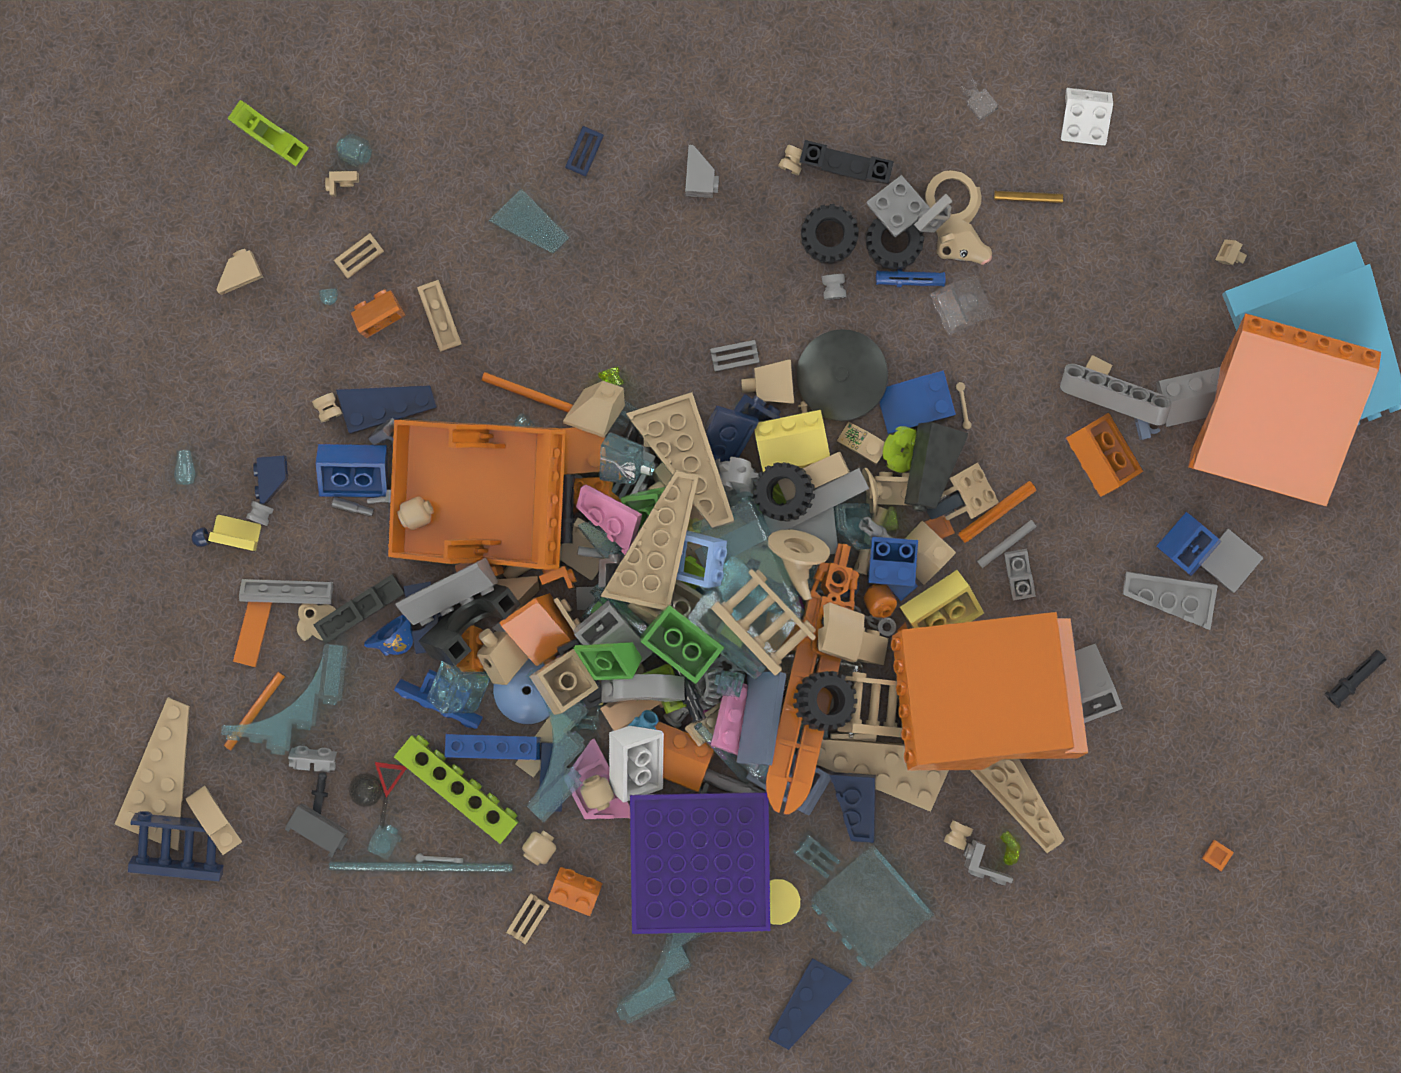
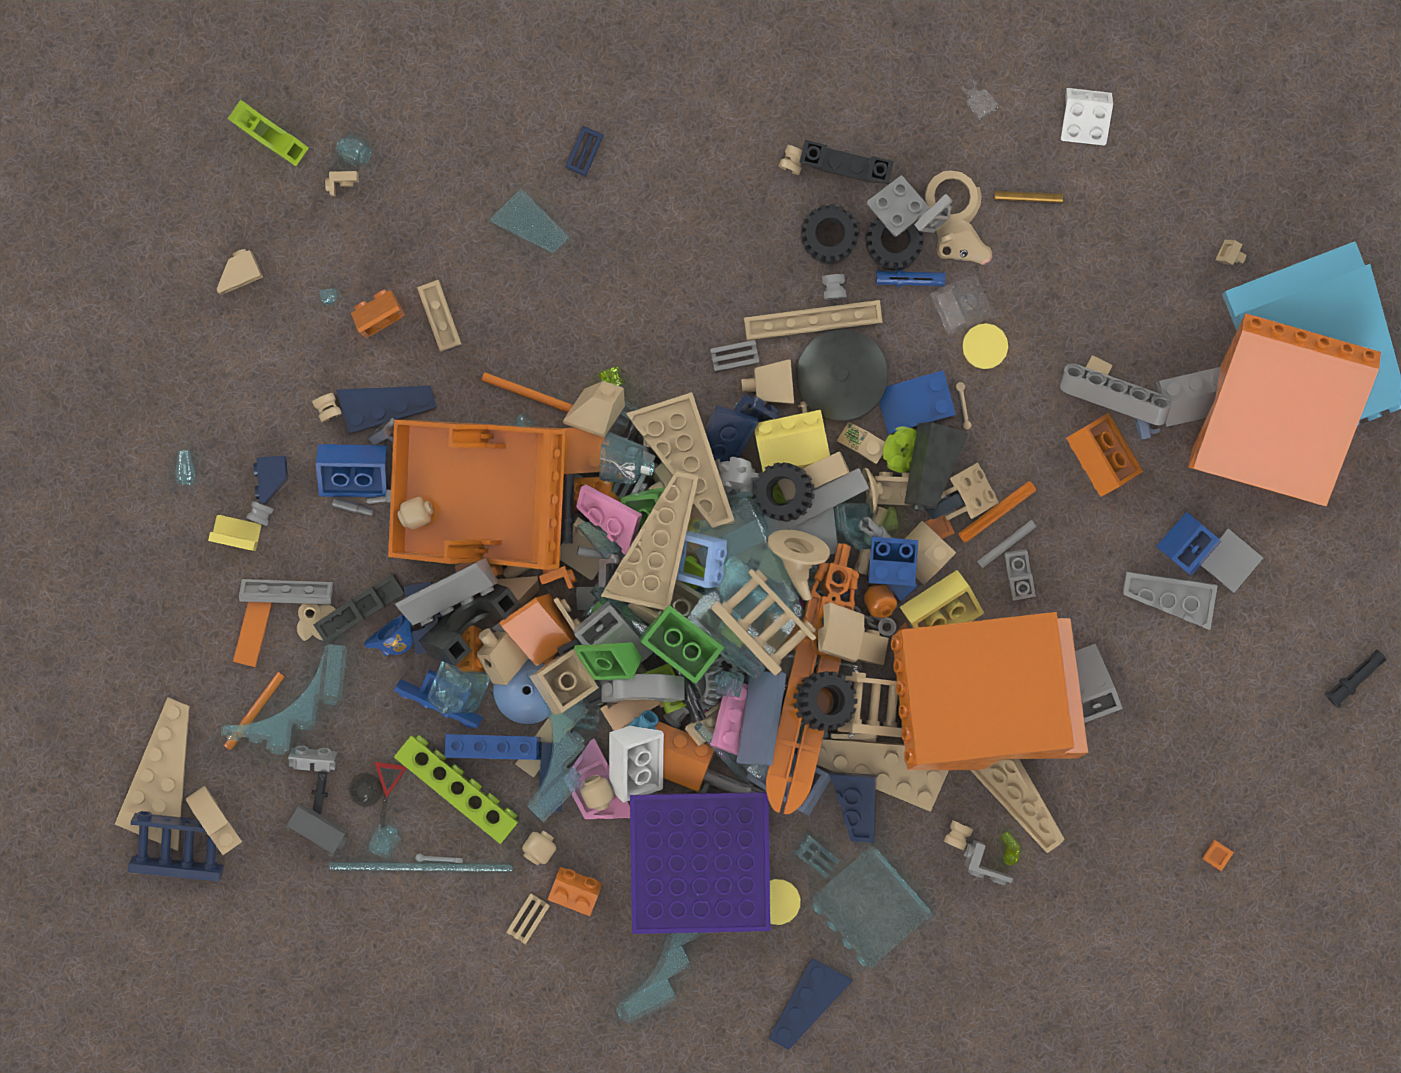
(199, 539): dark blue hinge -> none
(374, 245): tan tile -> none
(700, 175): light grey slope -> none
(813, 320): none -> tan tile
(985, 346): none -> light yellow tile

